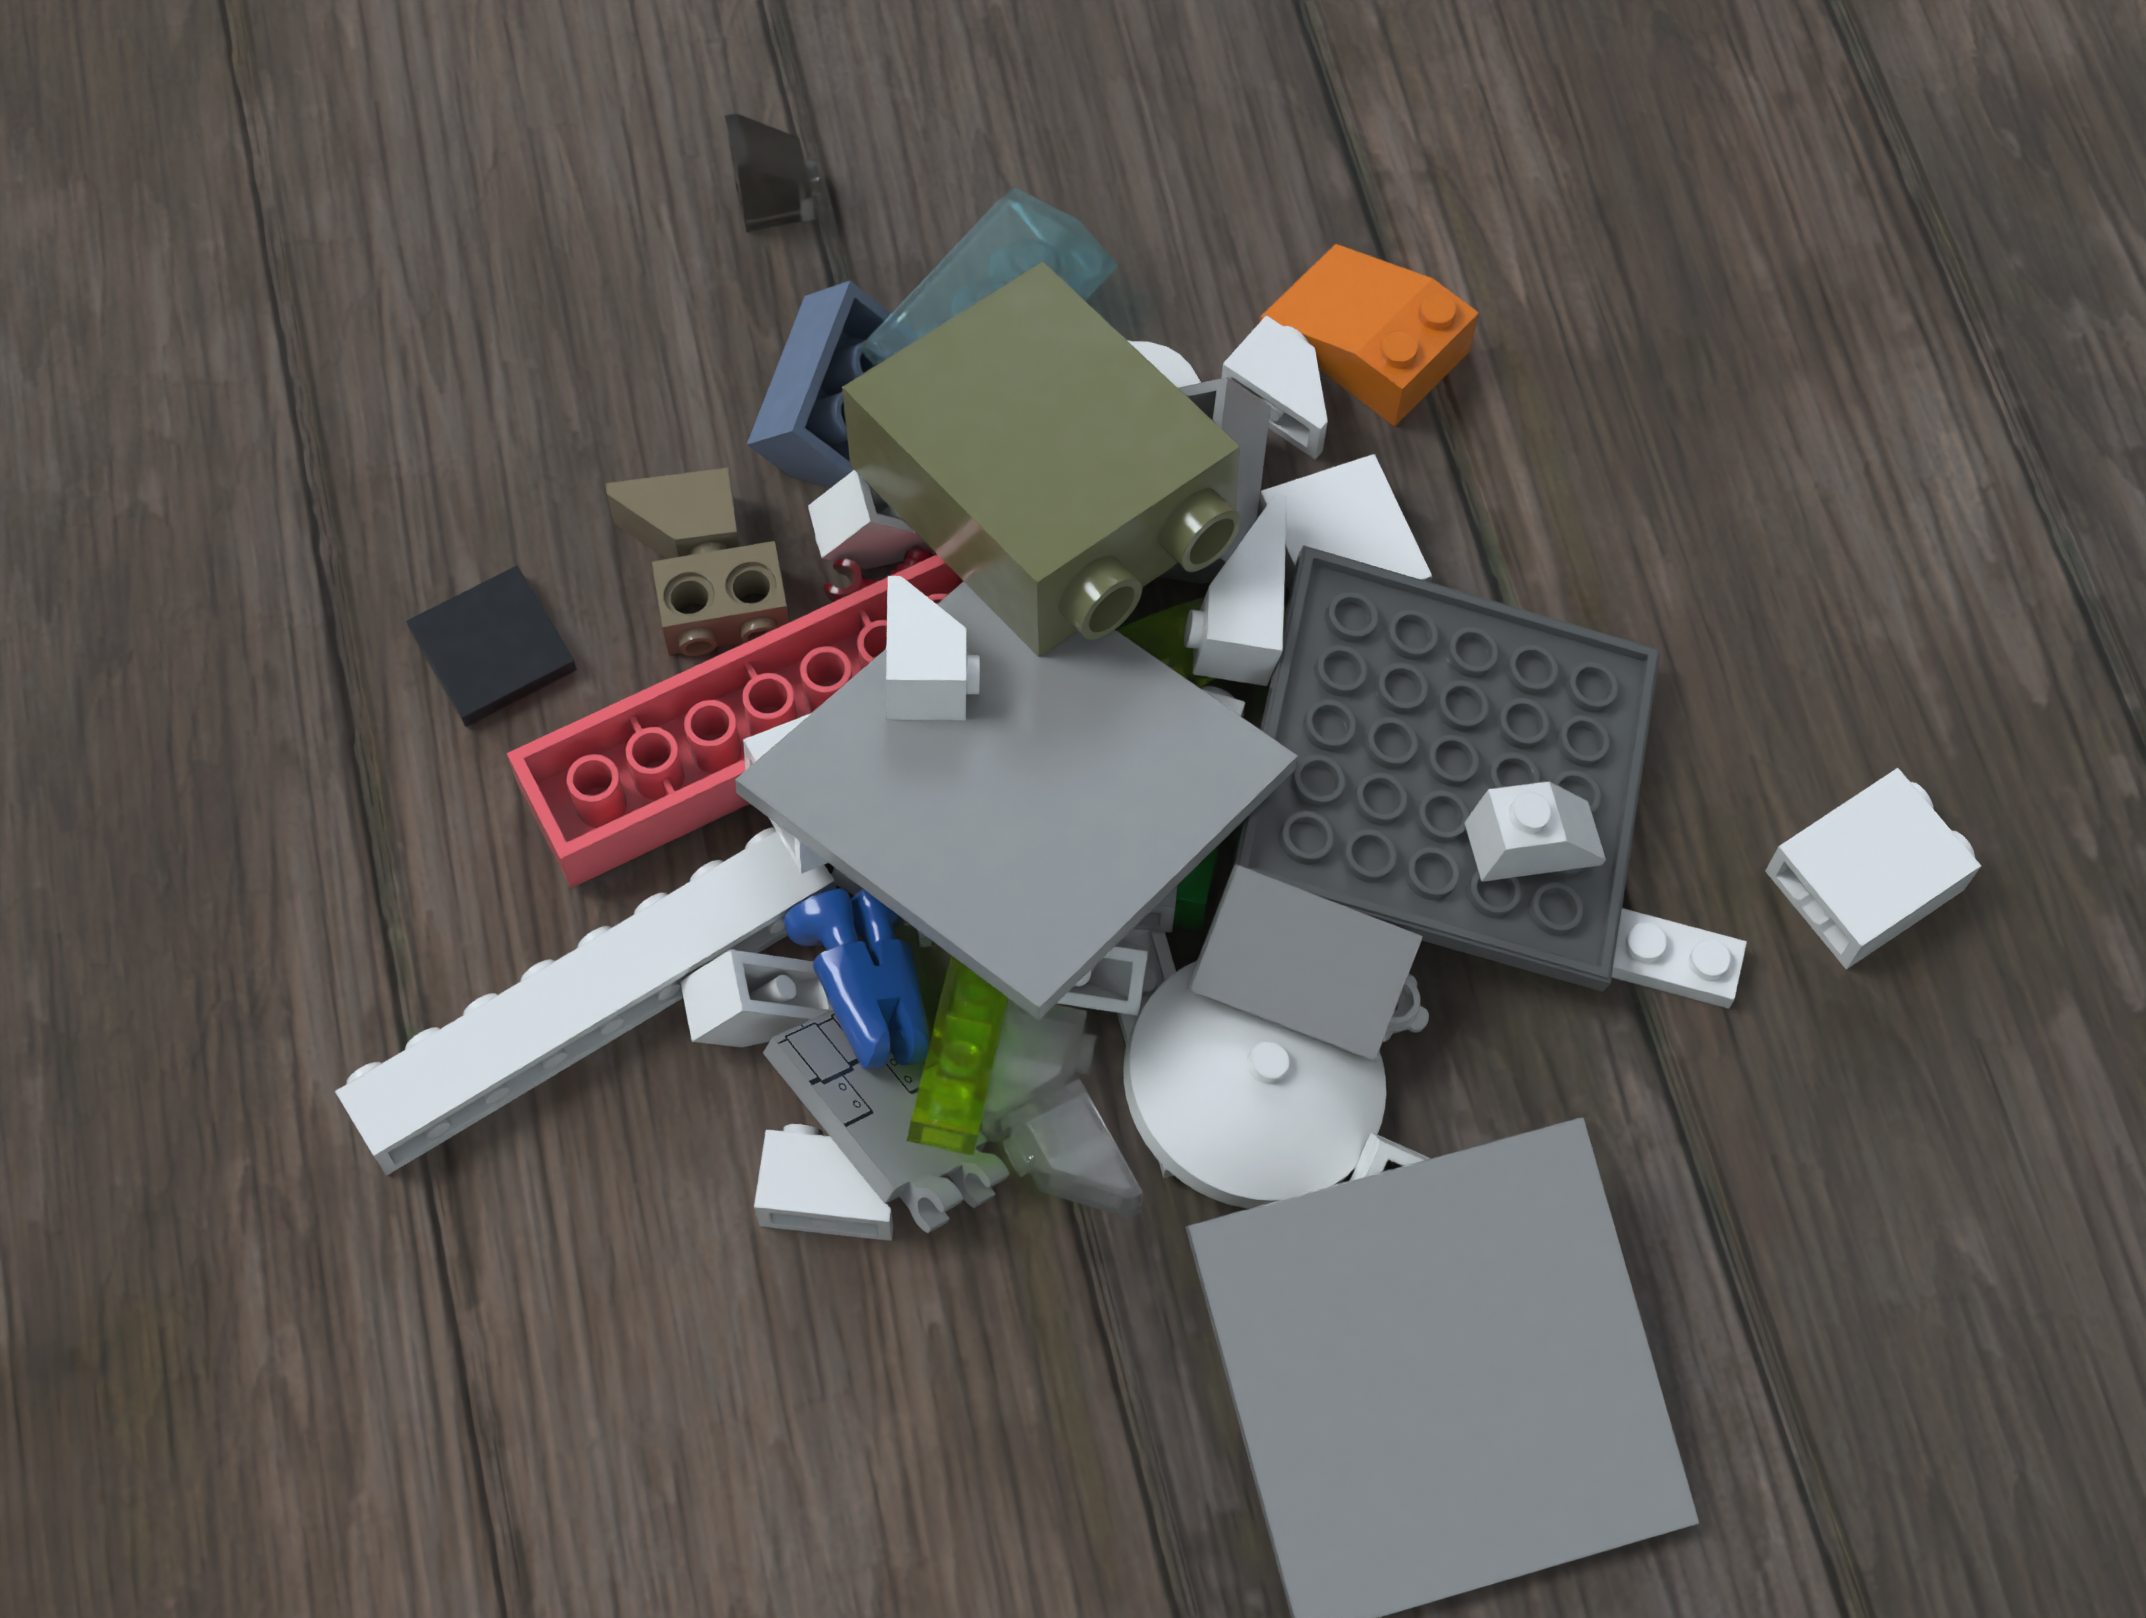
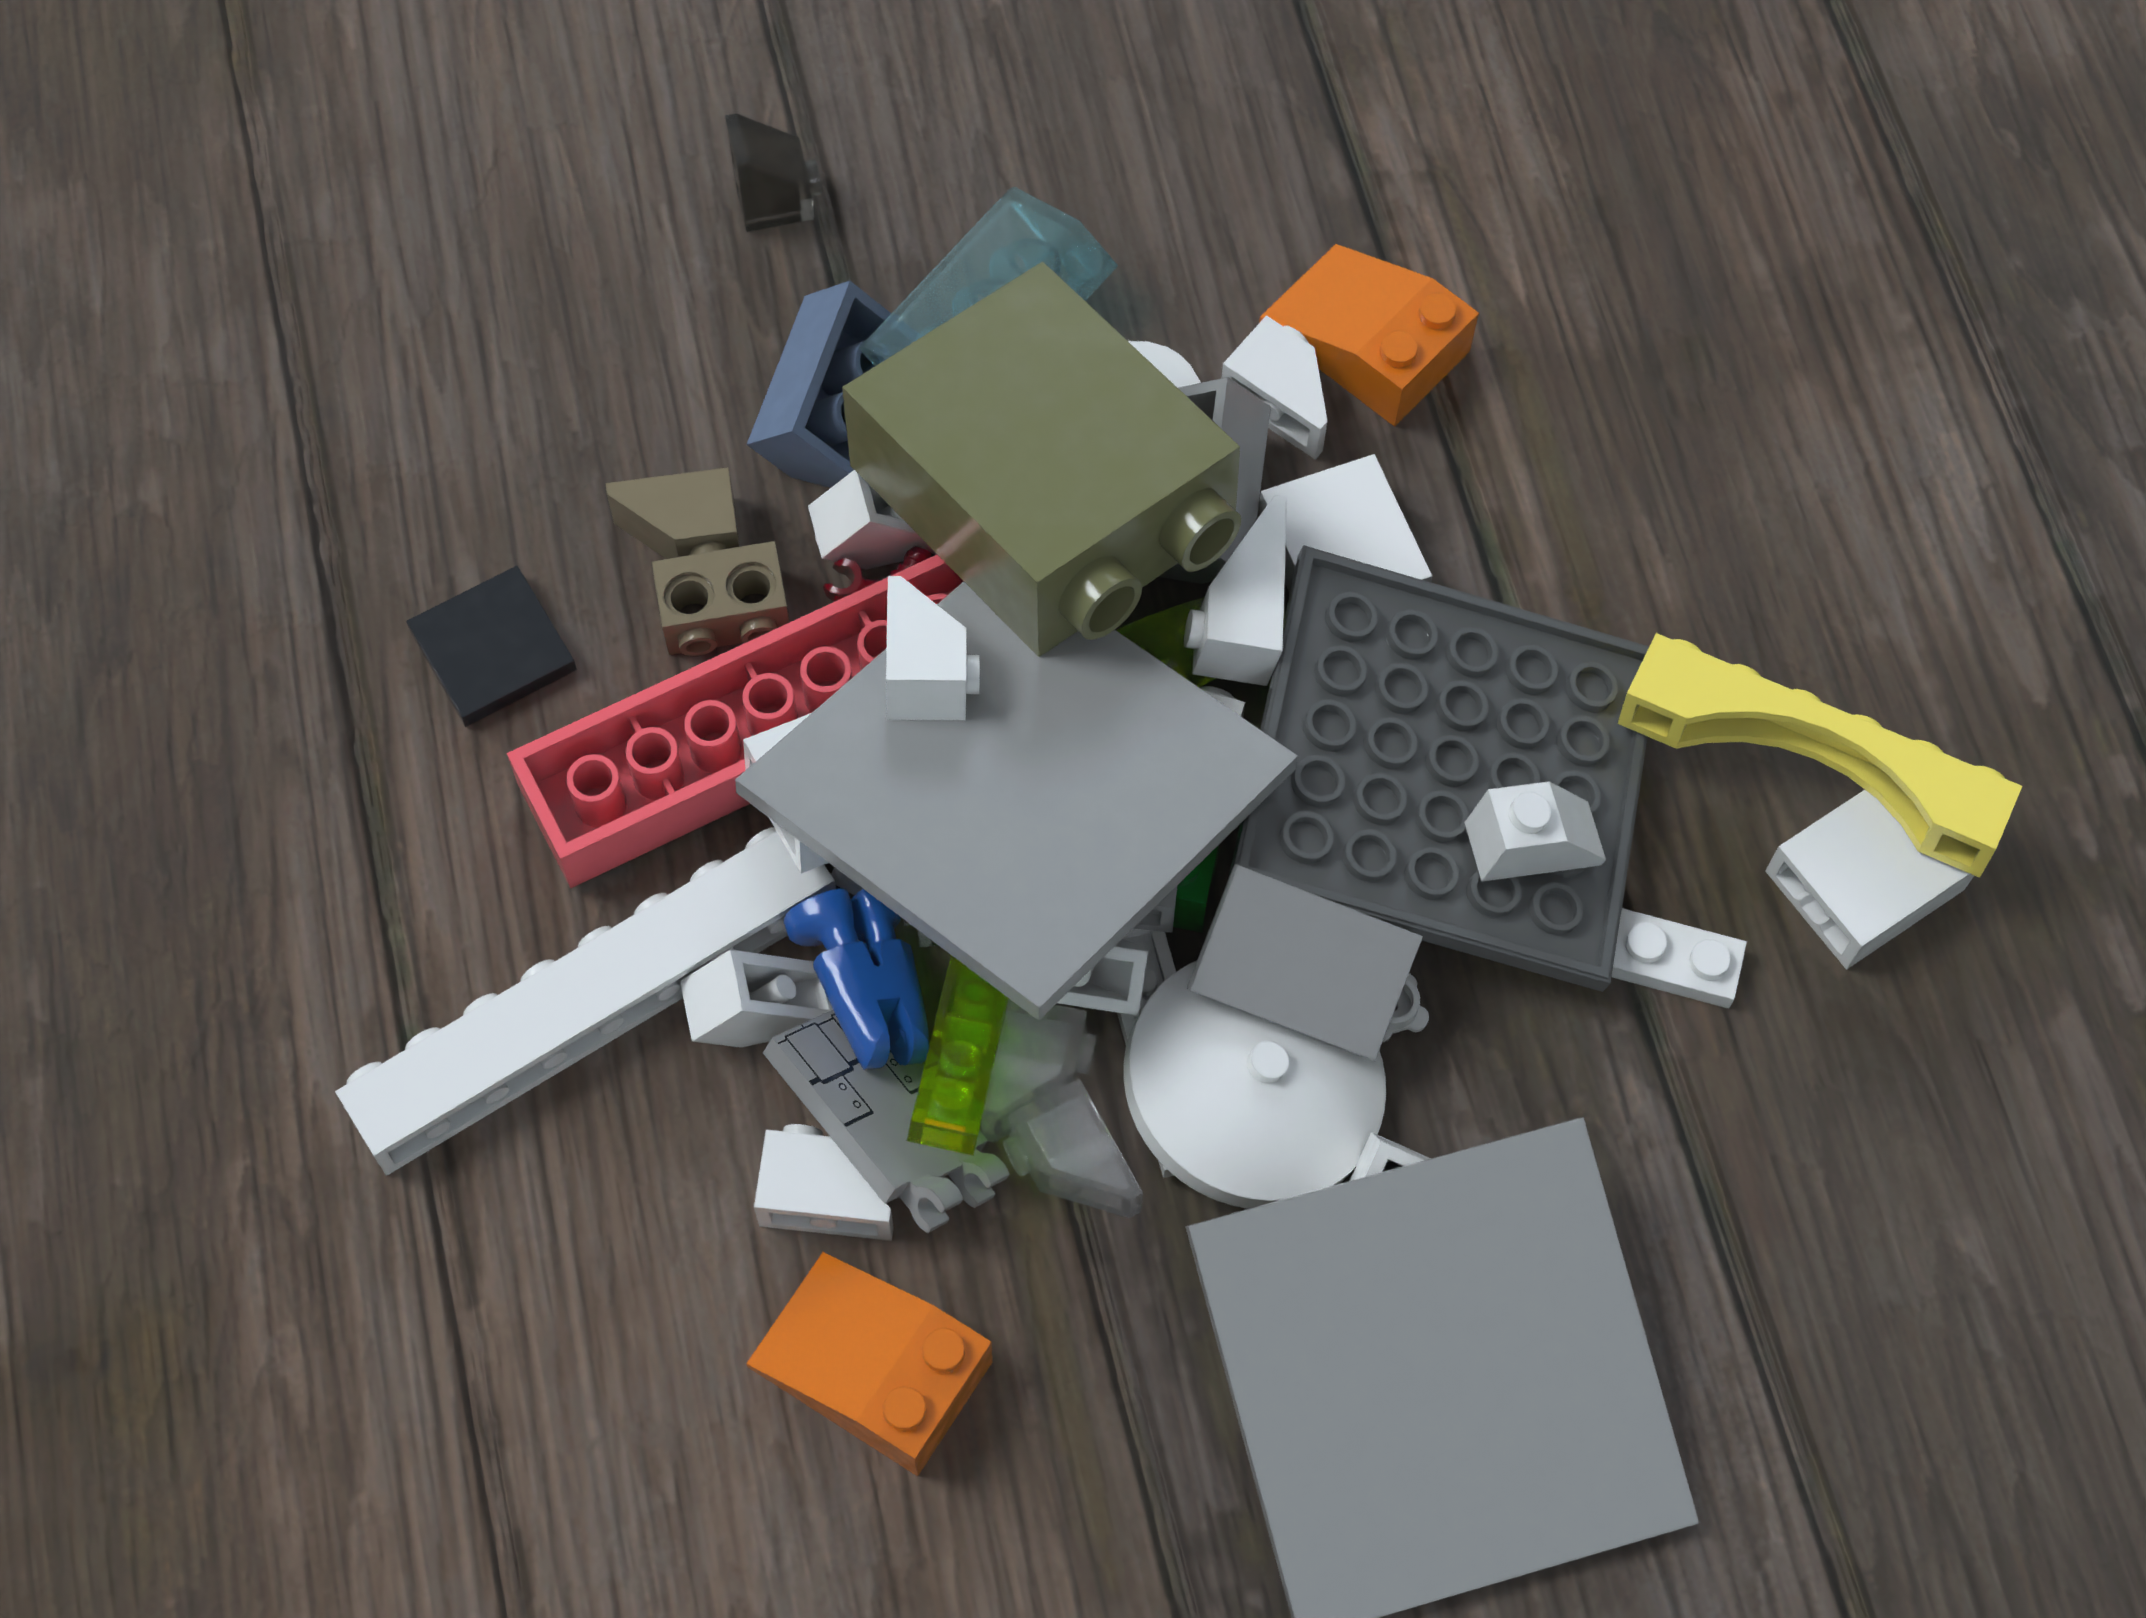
(873, 1360): none -> orange slope
(1940, 801): none -> light yellow arch

